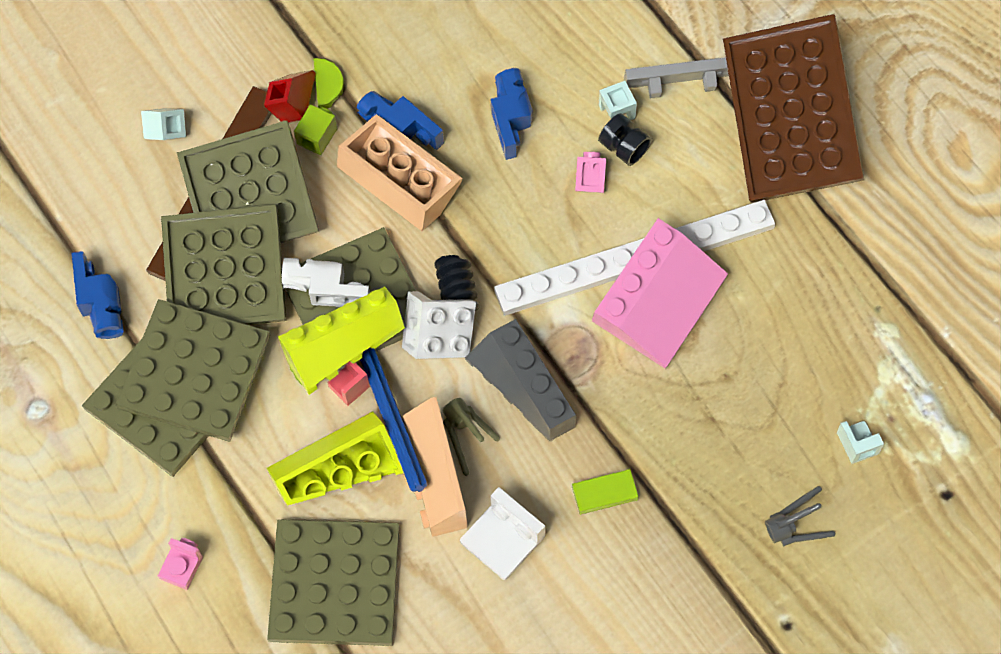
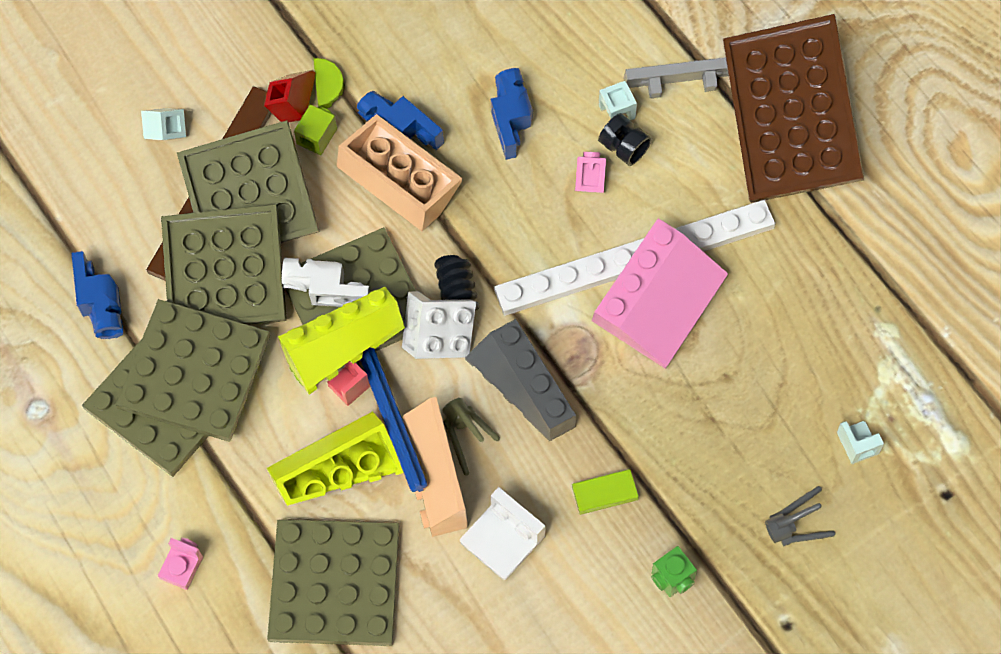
(673, 572): none -> bright green brick

